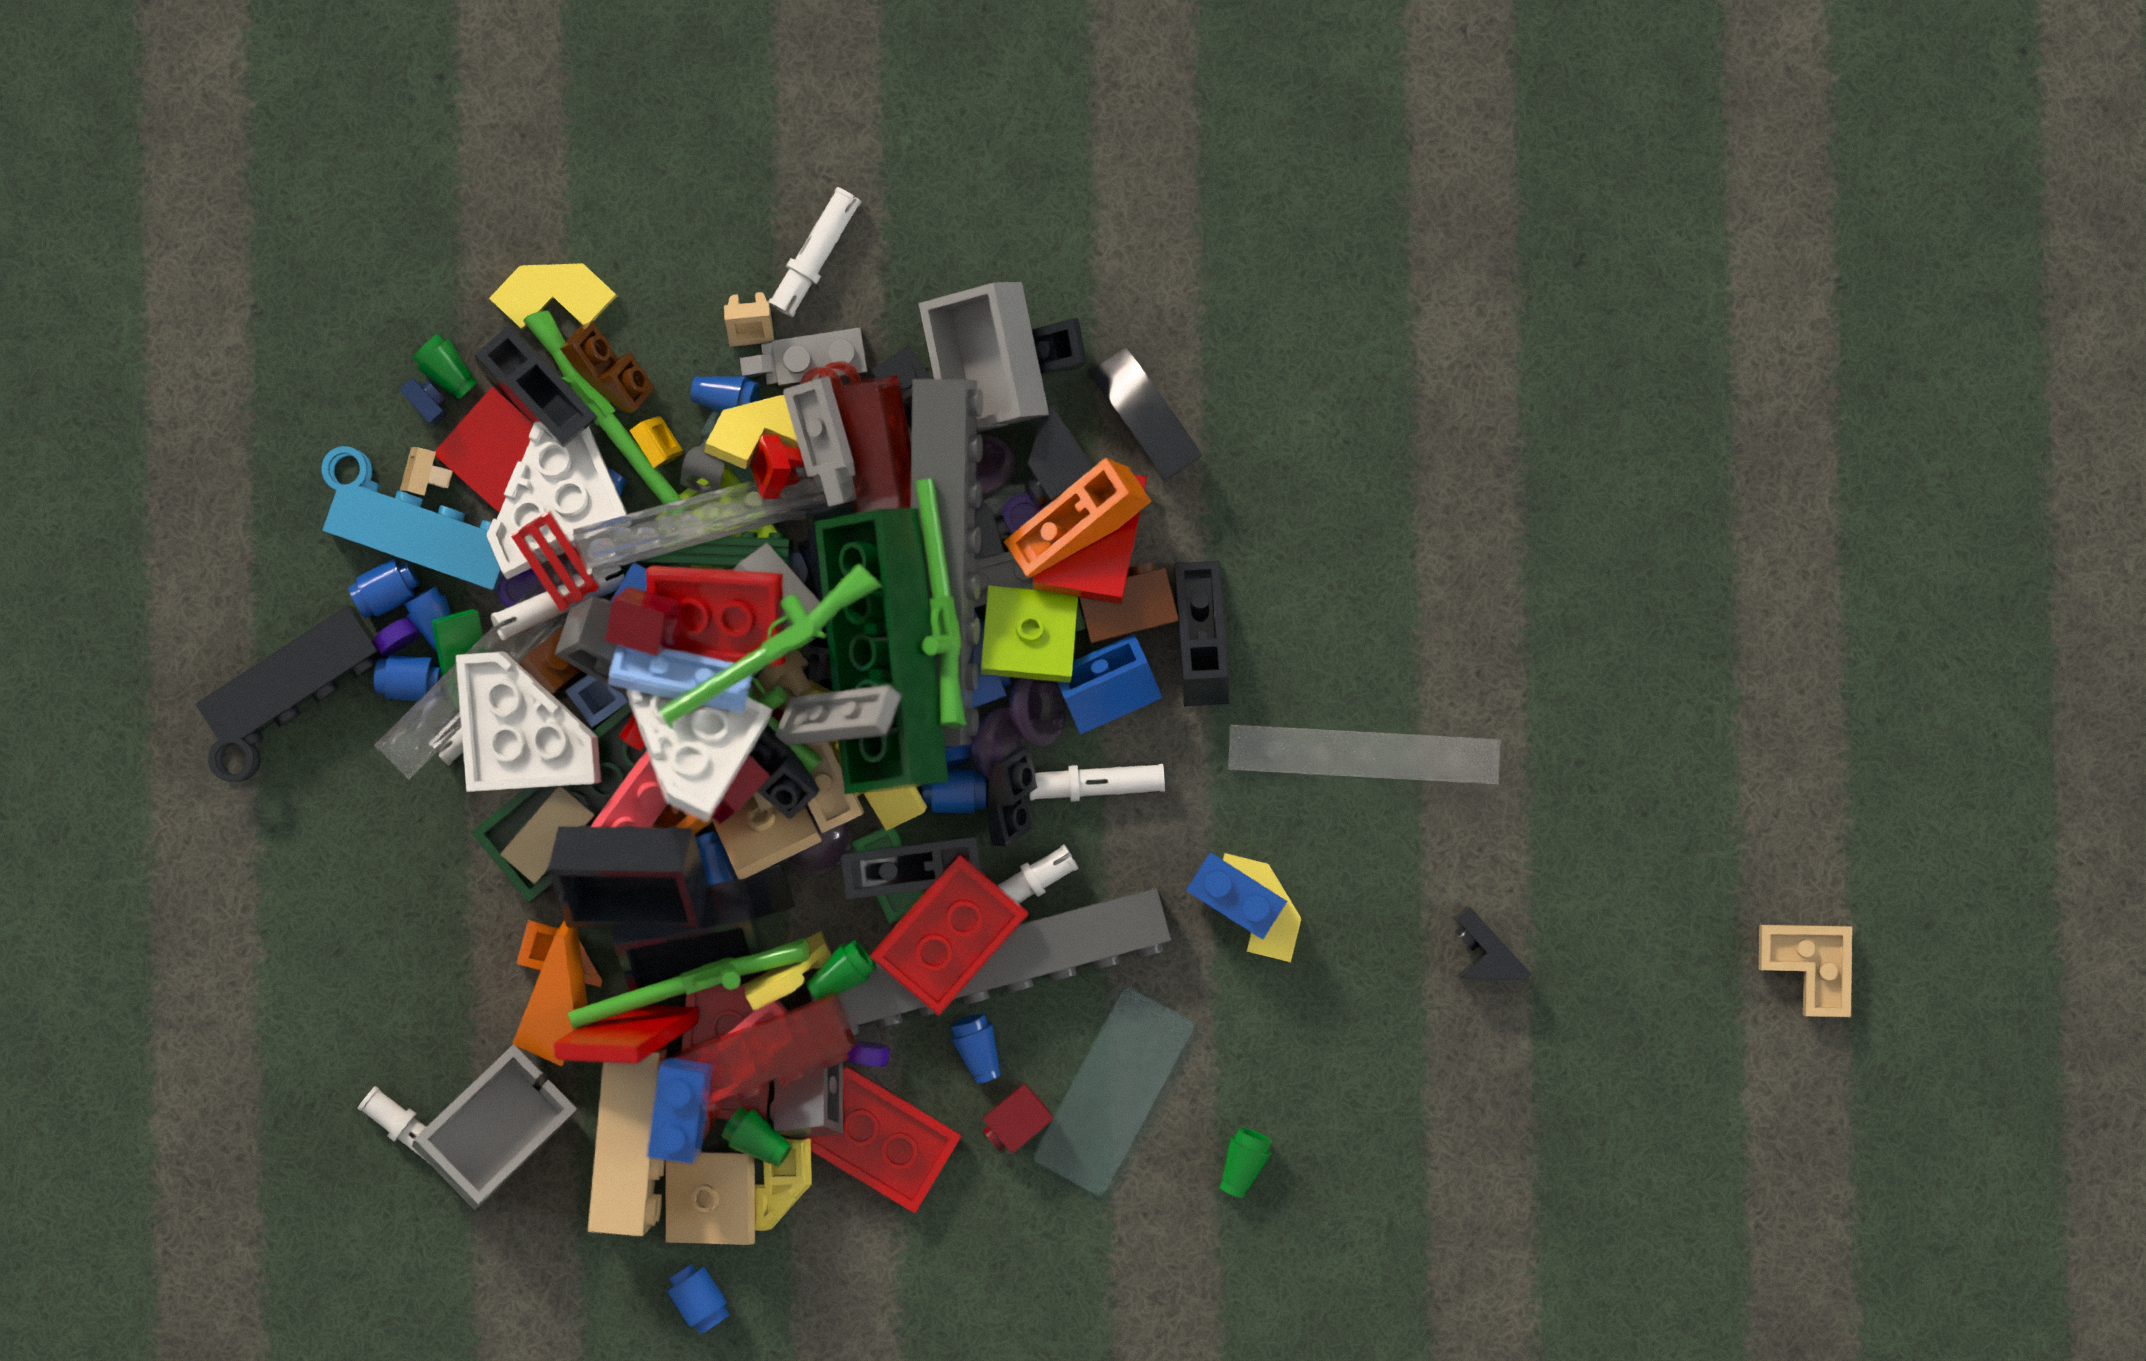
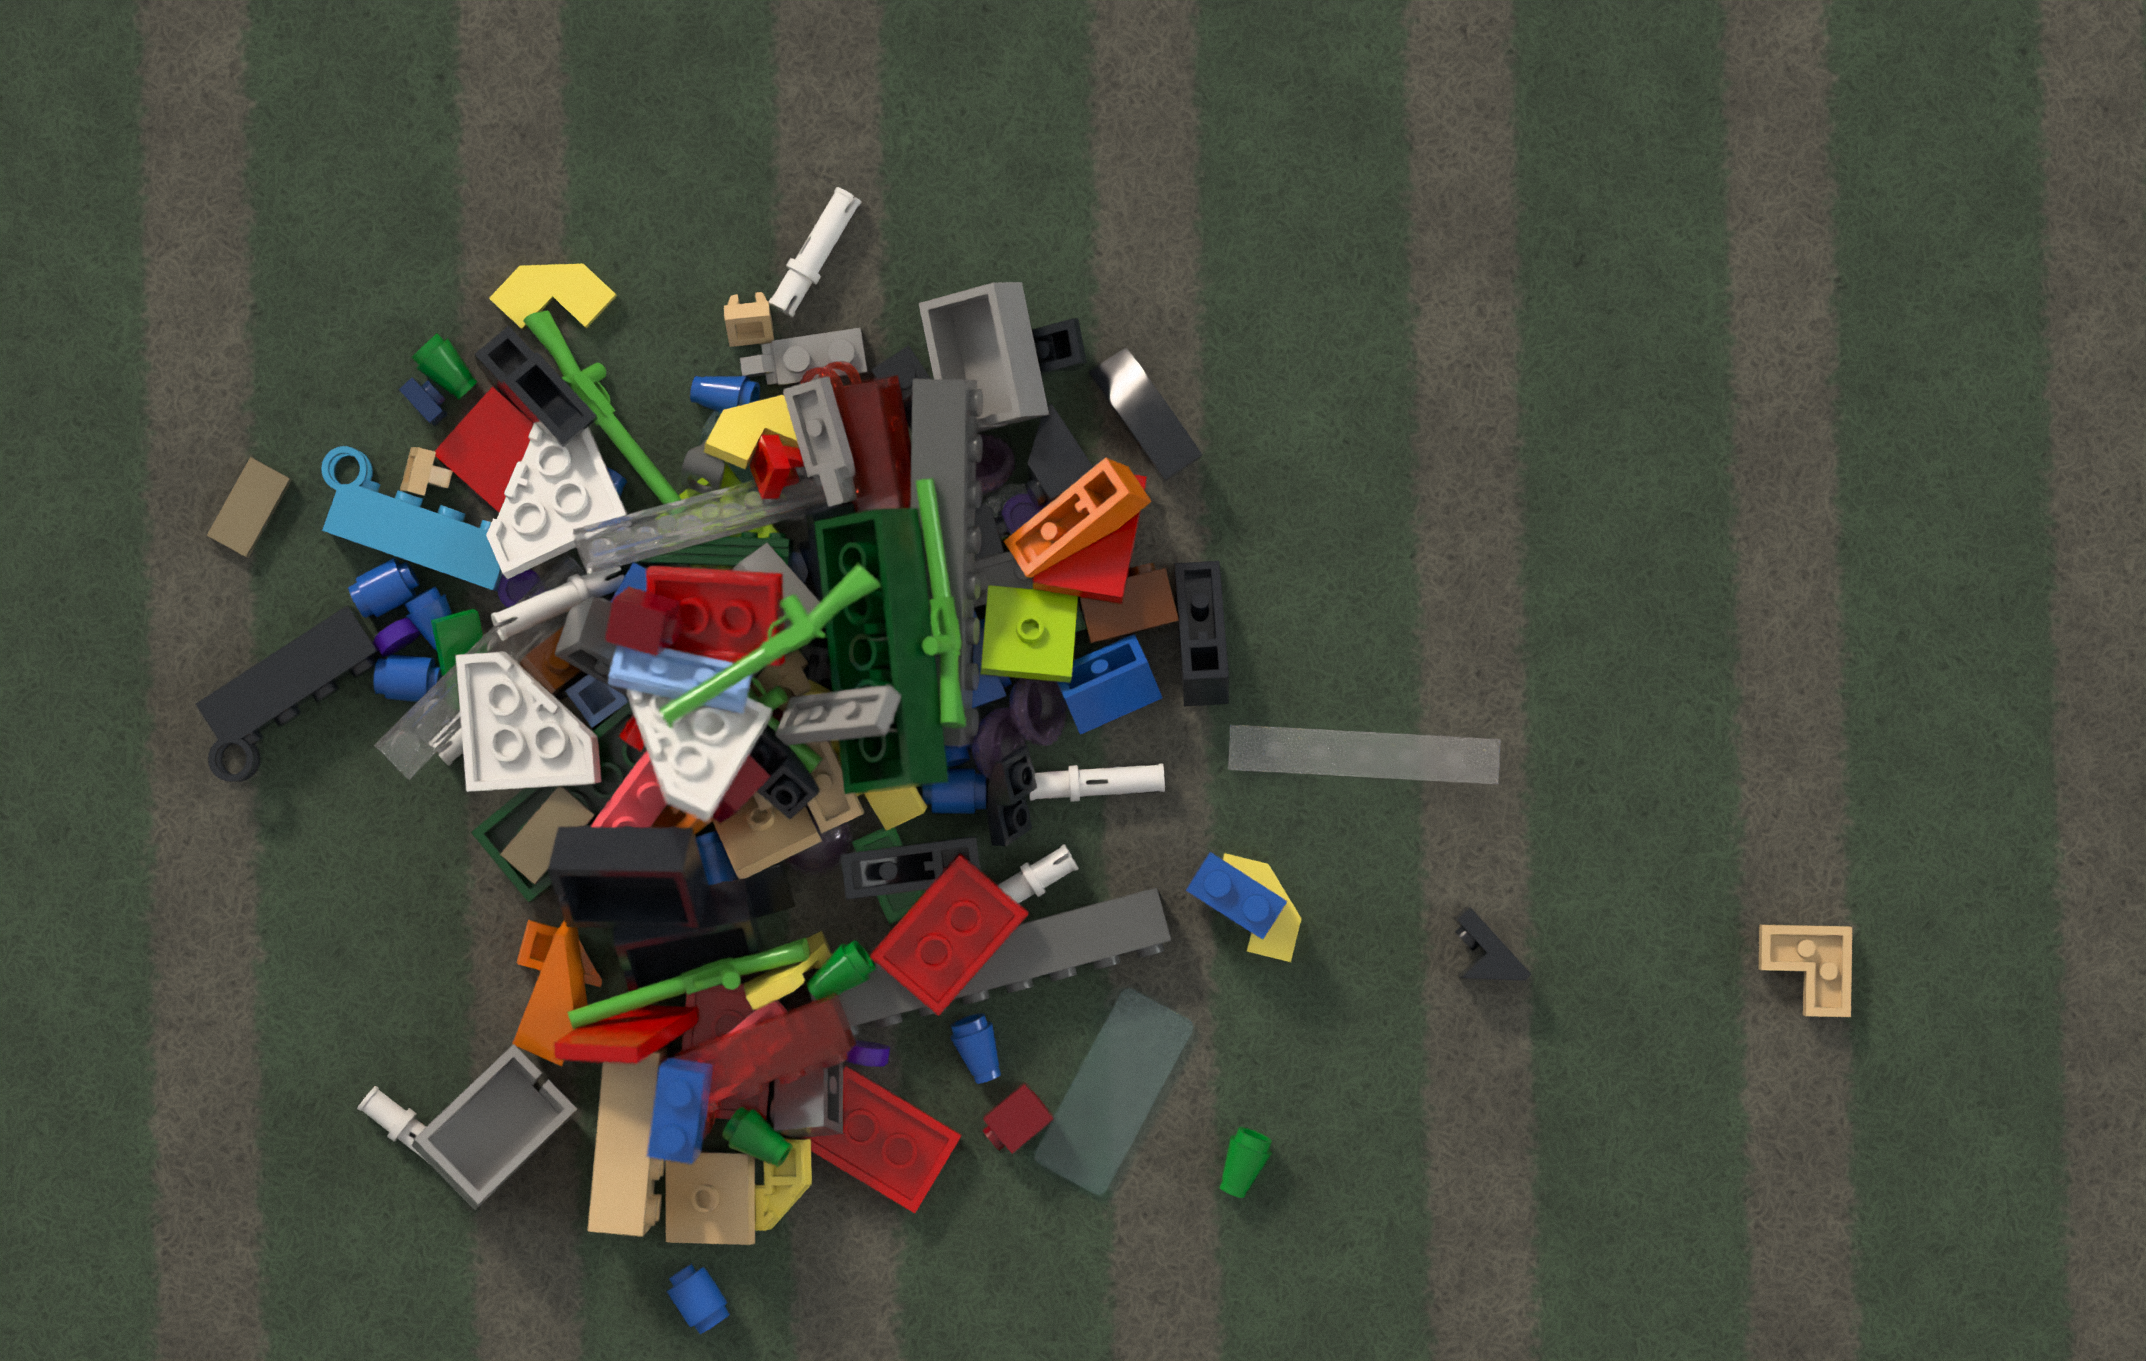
(249, 507): none -> dark tan tile
(575, 593): red tile -> none
(614, 377): reddish brown slope -> none
(656, 441): yellow tile -> none

